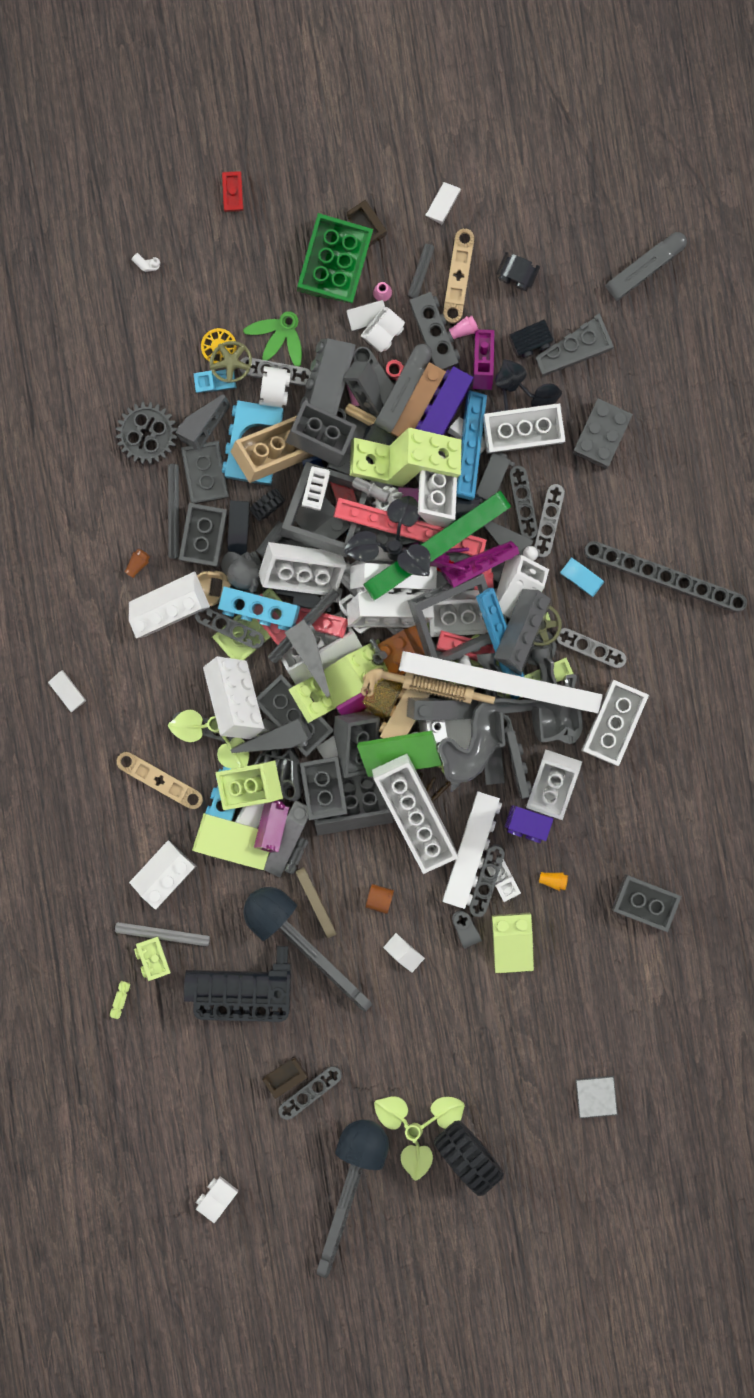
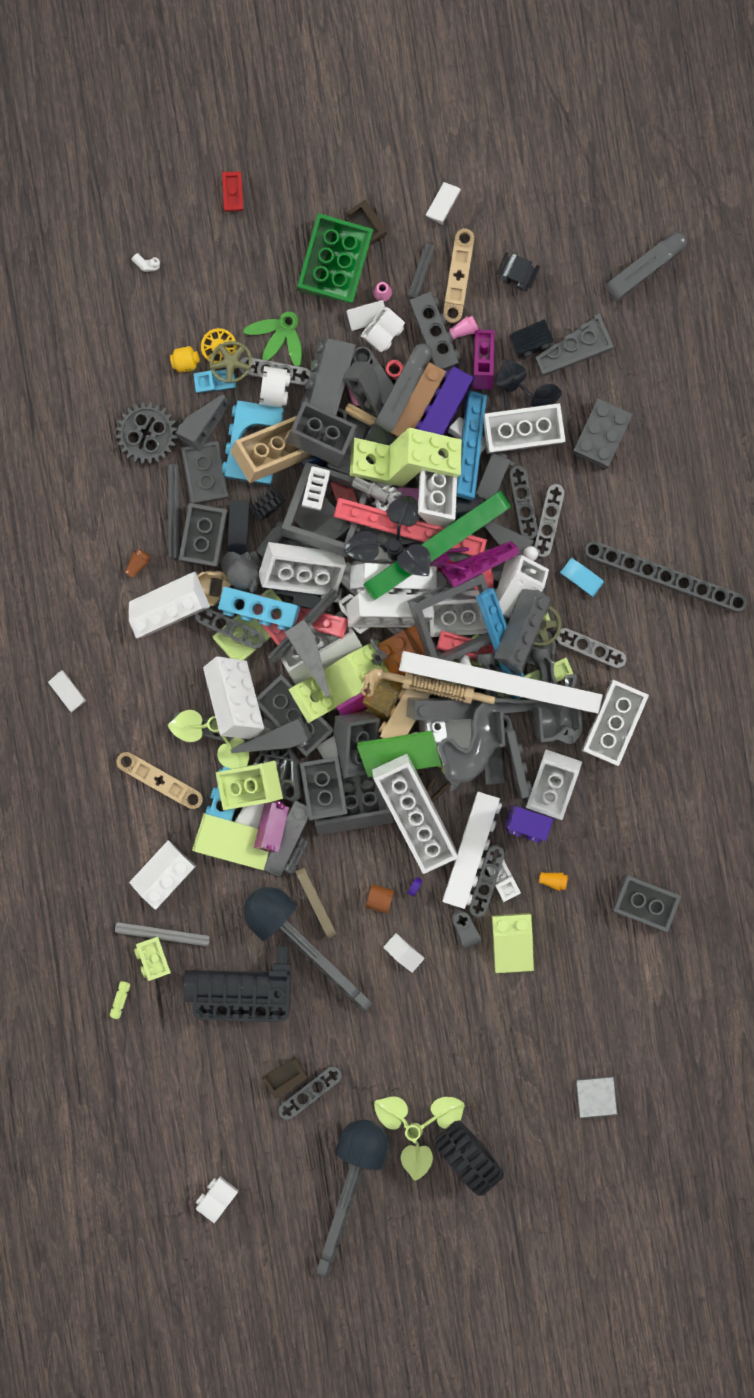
(184, 359): none -> yellow head
(414, 886): none -> dark purple tile

